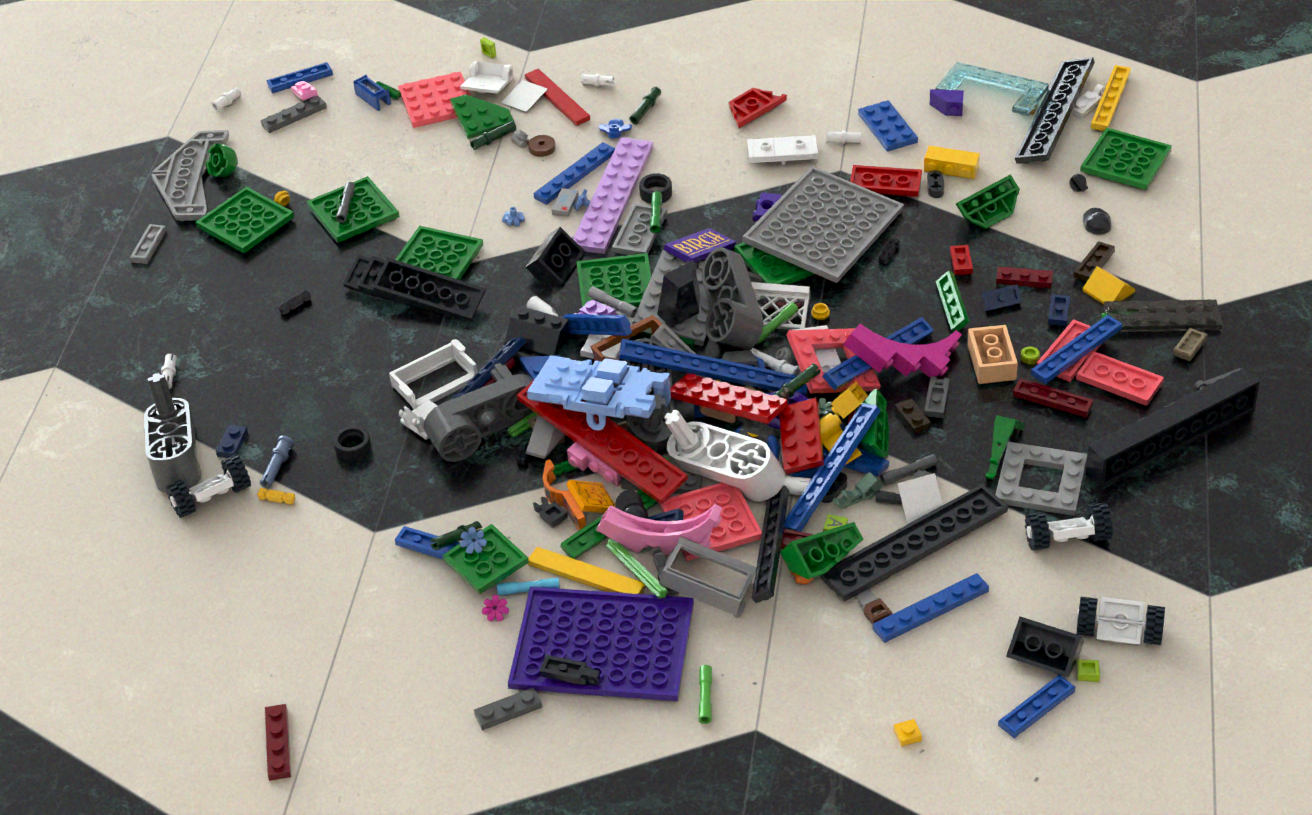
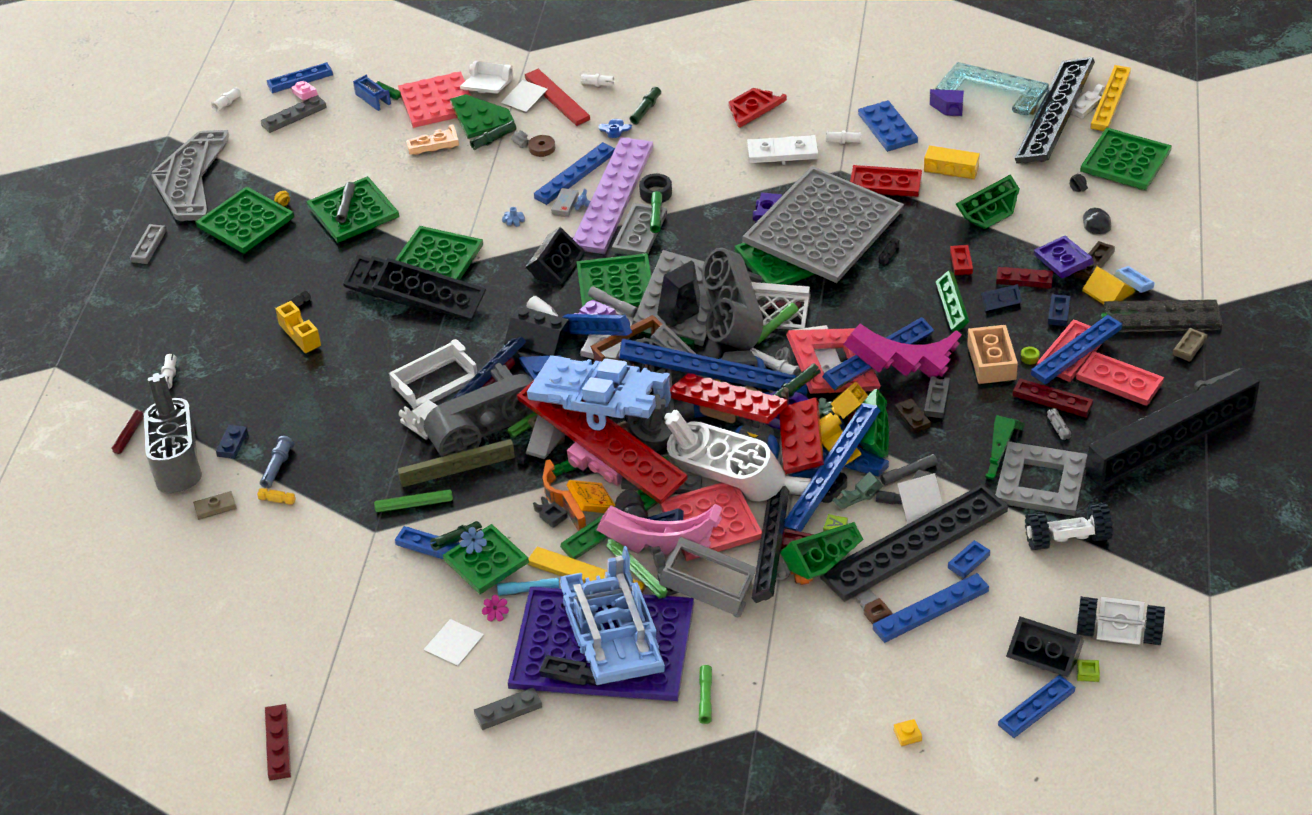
(127, 432): none -> dark red axle
(214, 505): none -> dark tan plate
(221, 160): green cylinder -> none
(235, 477): black plate -> none
(301, 332): none -> yellow arch
(354, 453): black tyre -> none
(413, 500): none -> bright green axle
(432, 143): none -> light nougat wing
(453, 642): none -> white sticker
(456, 463): none -> olive plate
(488, 47): lime tile -> none
(619, 651): none -> light blue piece
(698, 245): dark purple tile -> none
(783, 571): none -> light grey plate
(820, 311): yellow plate -> none
(938, 183): black beam -> none
(968, 559): none -> blue plate
(1059, 424): none -> light grey axle
(1063, 256): none -> dark purple plate
(1134, 279): none -> light blue plate

